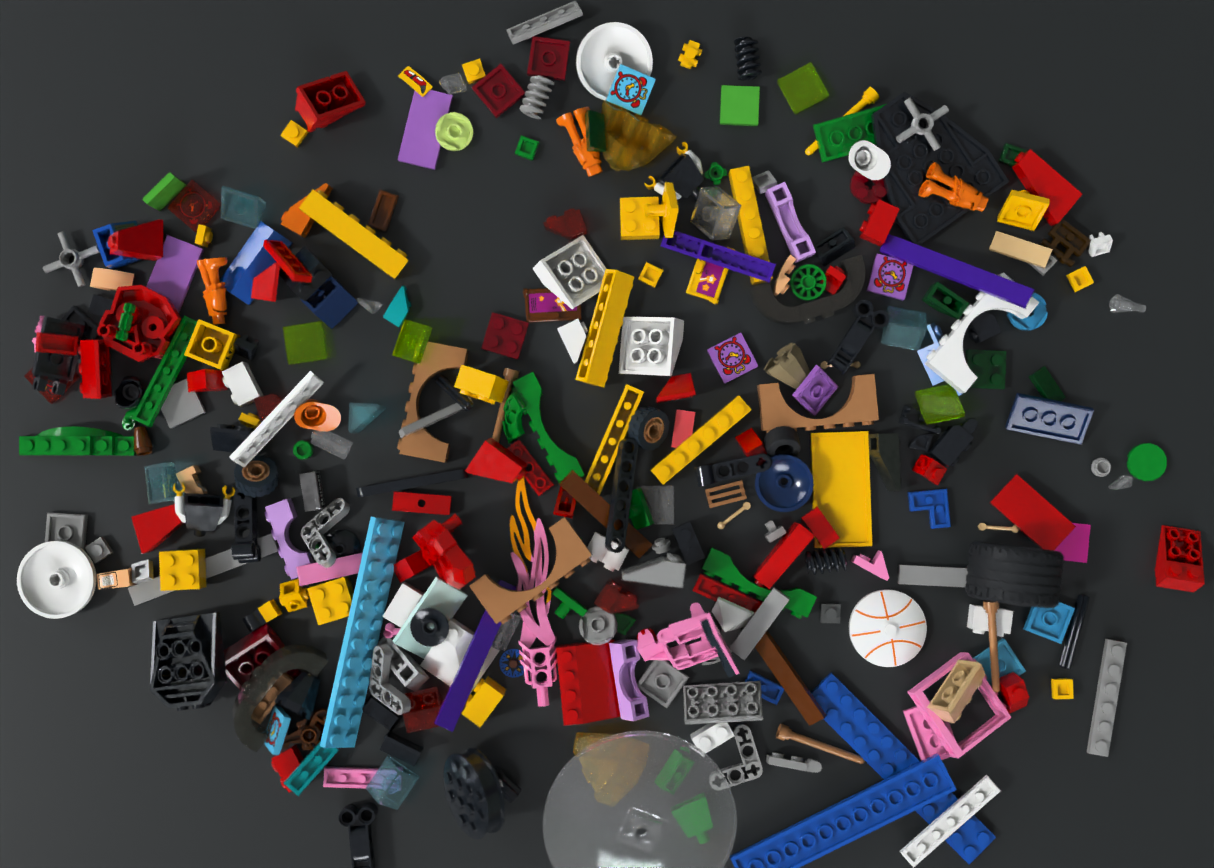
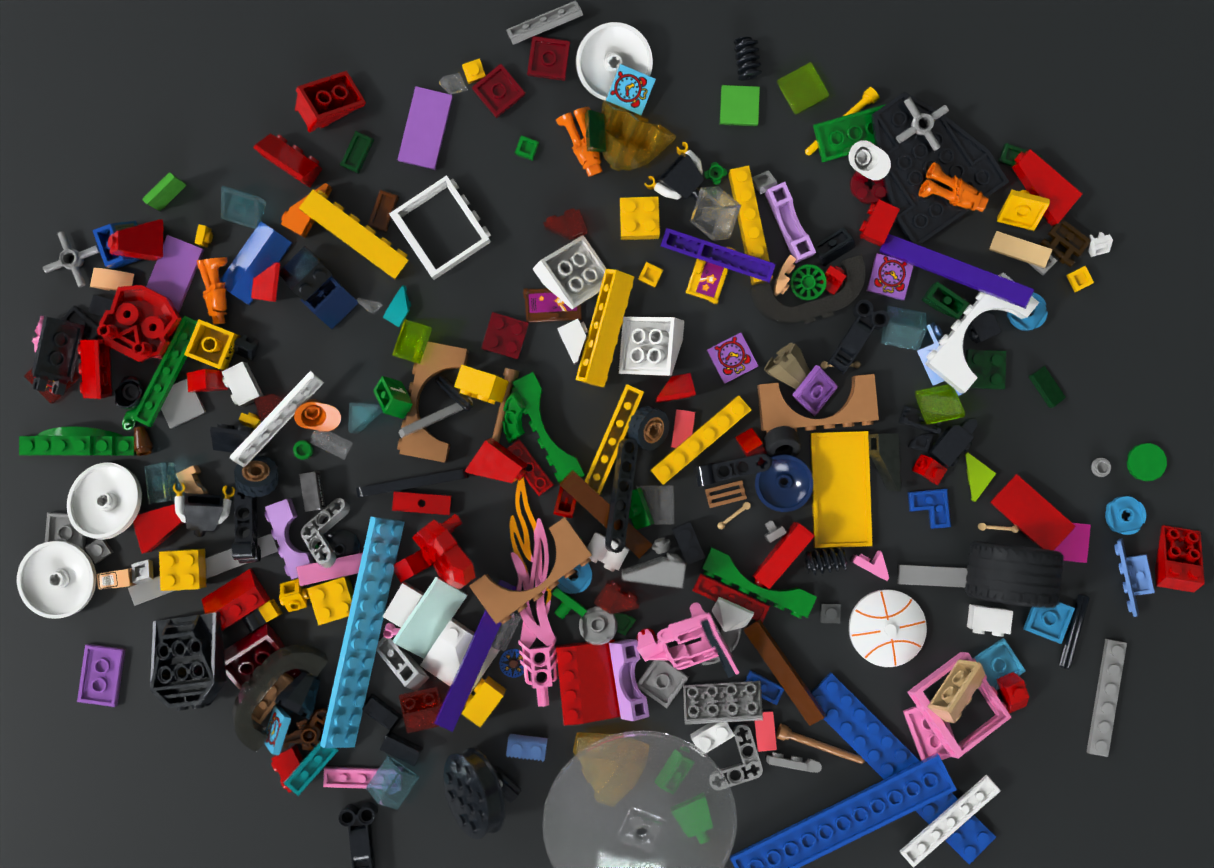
(56, 343): red tile -> none
(101, 675): none -> medium lavender tile
(104, 501): none -> white dish
(125, 321): green axle -> none
(194, 206): clear red tile -> none
(236, 599): none -> red slope
(287, 261): red tile -> none
(289, 158): none -> red slope
(294, 133): yellow plate -> none
(305, 343): clear neon green tile -> none
(357, 152): none -> dark green tile
(379, 683): light grey beam -> none
(393, 397): none -> green brick
(416, 81): yellow sticker -> none
(422, 197): none -> white window
(423, 633): black dish -> none
(454, 131): yellowish green tile -> none
(526, 747): none -> medium blue brick
(535, 95): light grey piece -> none
(576, 585): none -> dark azure plate
(666, 210): yellow tile -> none
(691, 51): yellow piece -> none
(759, 623): light grey tile -> none
(765, 732): none -> coral tile
(820, 527): red tile -> none
(978, 476): none -> lime tile
(991, 608): medium nougat piece -> none
(1049, 418): tile -> none
(1062, 688): yellow plate -> none
(1118, 524): none -> dark azure plate
(1121, 304): clear cone -> none
(1122, 482): clear slope -> none
(1137, 576): none -> medium blue bracket

